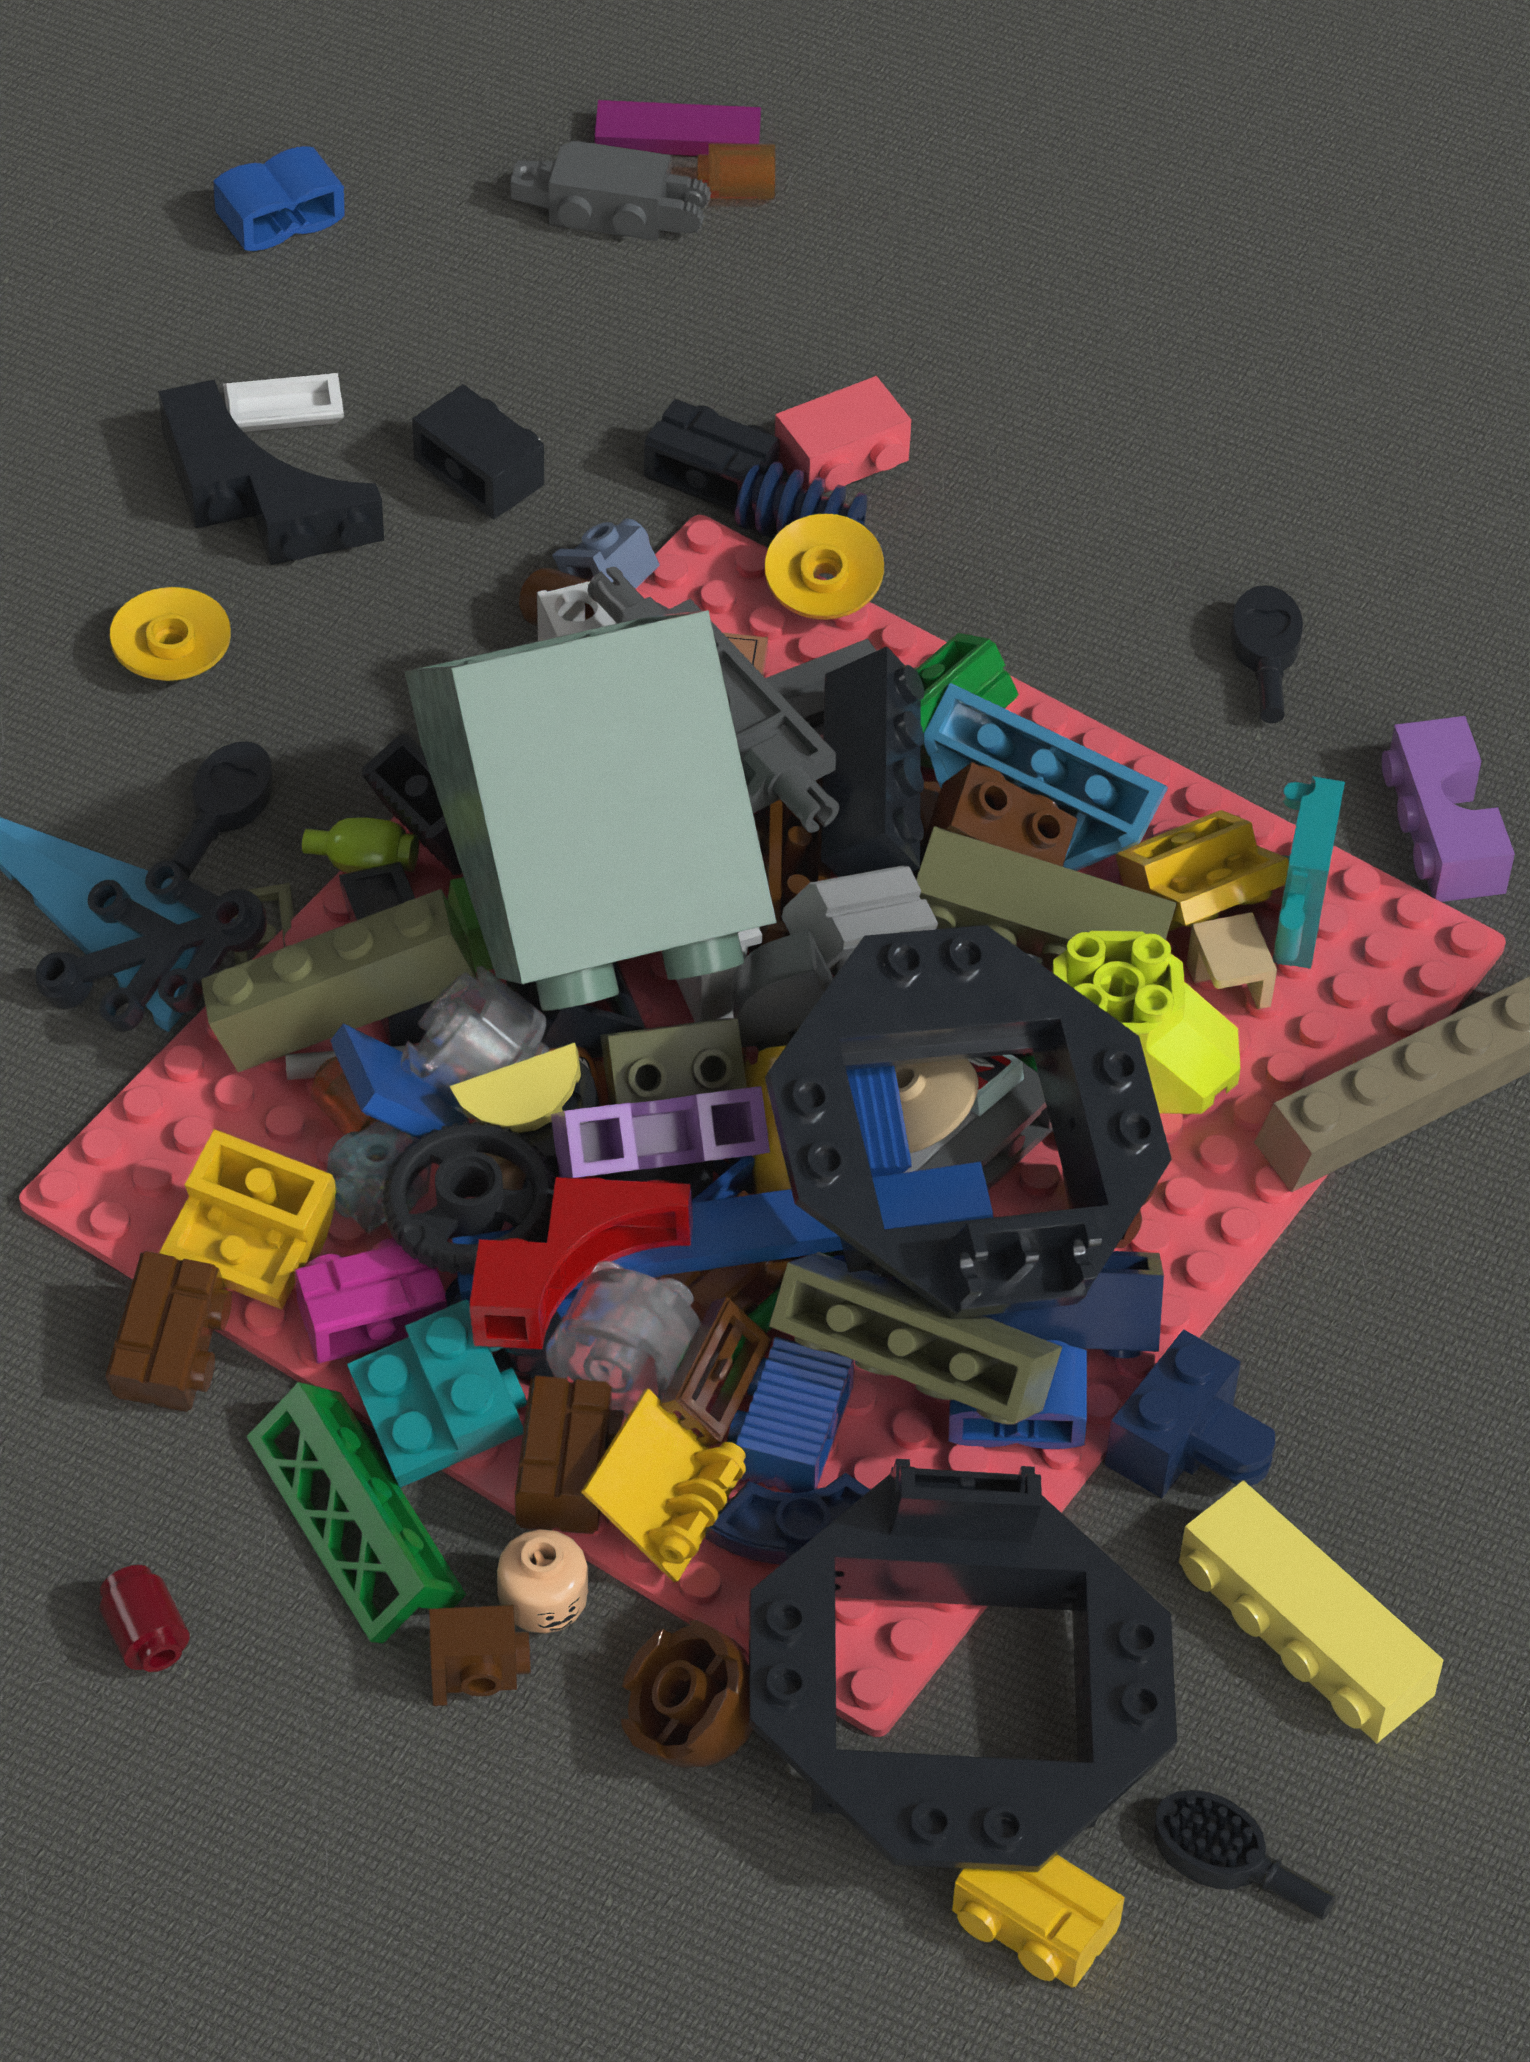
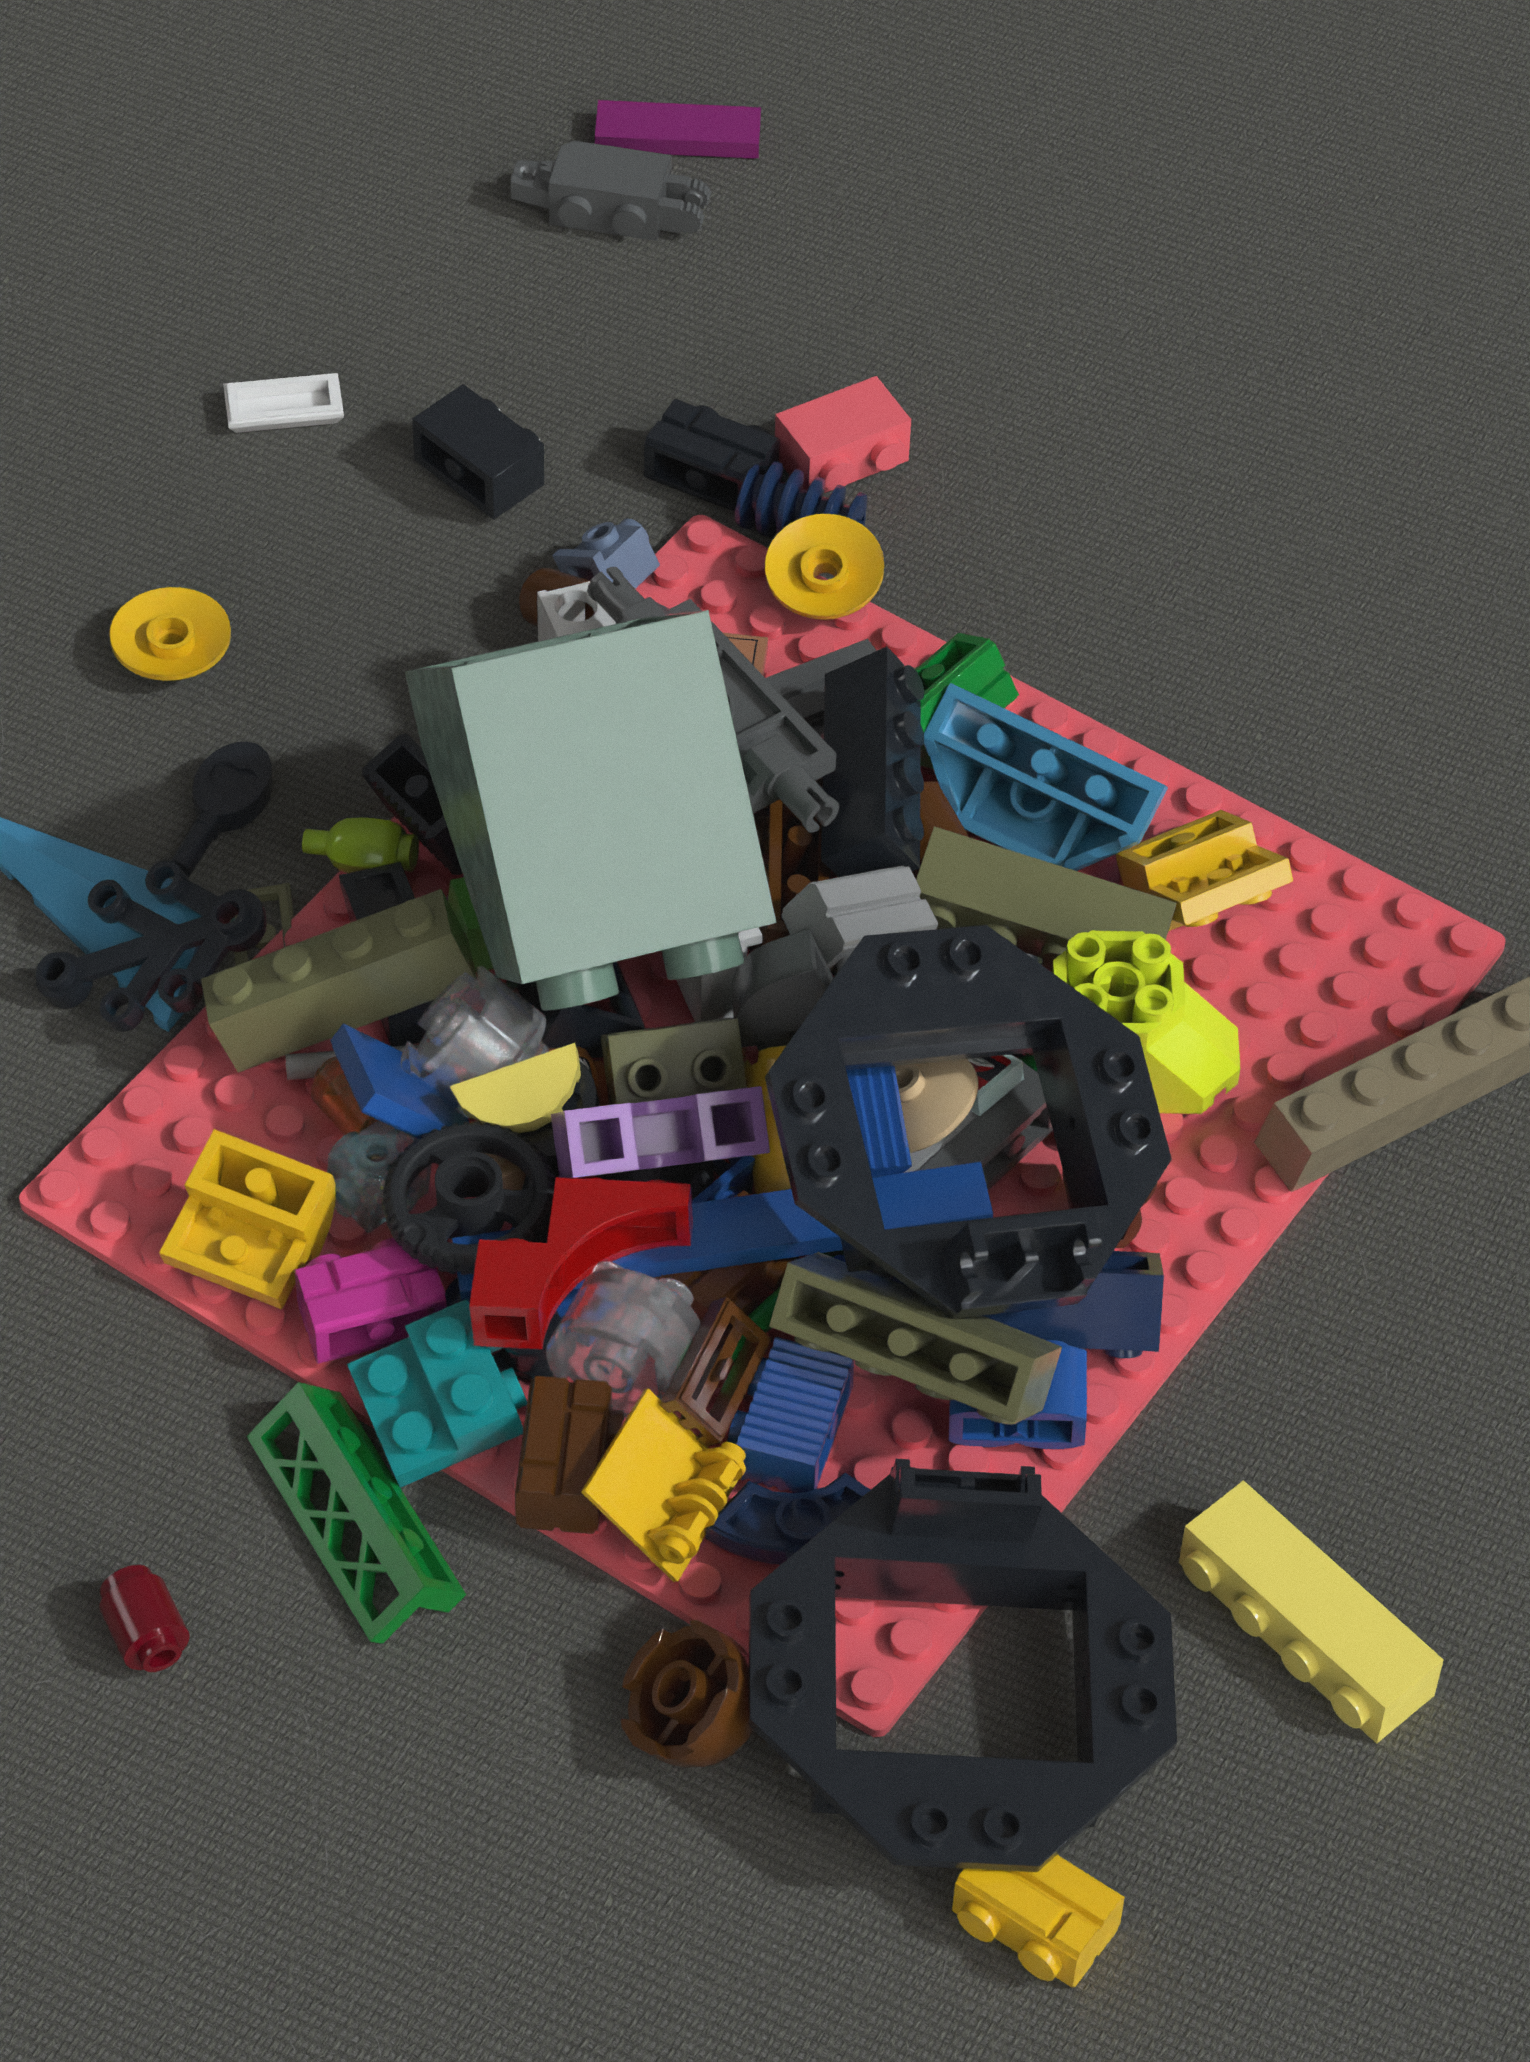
(168, 1331): reddish brown brick -> none
(235, 479): black arch -> none
(279, 198): blue brick -> none
(476, 1651): reddish brown brick -> none
(543, 1579): light nougat head -> none
(738, 171): clear orange brick -> none
(992, 810): reddish brown brick -> none
(1186, 1420): dark blue brick -> none
(1226, 1849): black piece -> none
(1233, 954): tan panel -> none
(1267, 640): black piece -> none
(1307, 868): teal piece -> none
(1454, 847): medium lavender arch -> none

